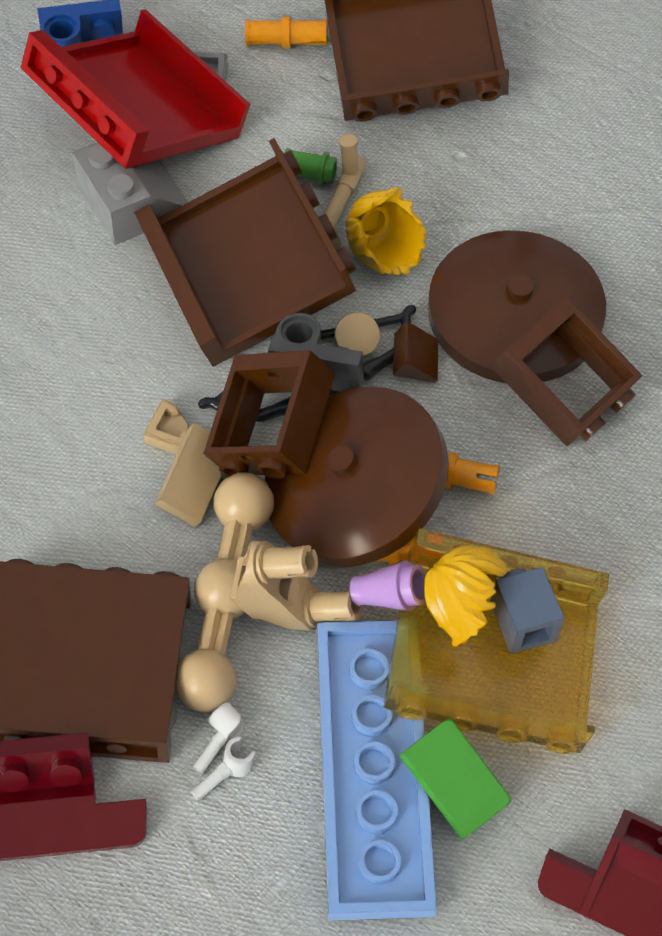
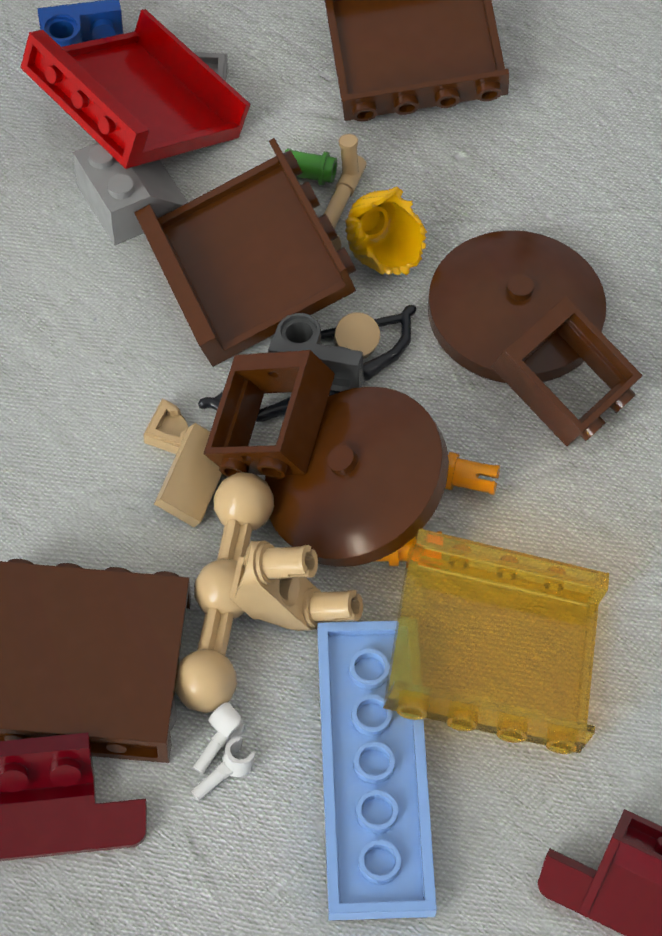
(286, 32): light orange pin -> none
(390, 587): lavender cone -> none
(415, 354): reddish brown slope -> none
(455, 778): bright green slope -> none
(460, 589): yellow hair -> none
(526, 609): sand blue brick -> none

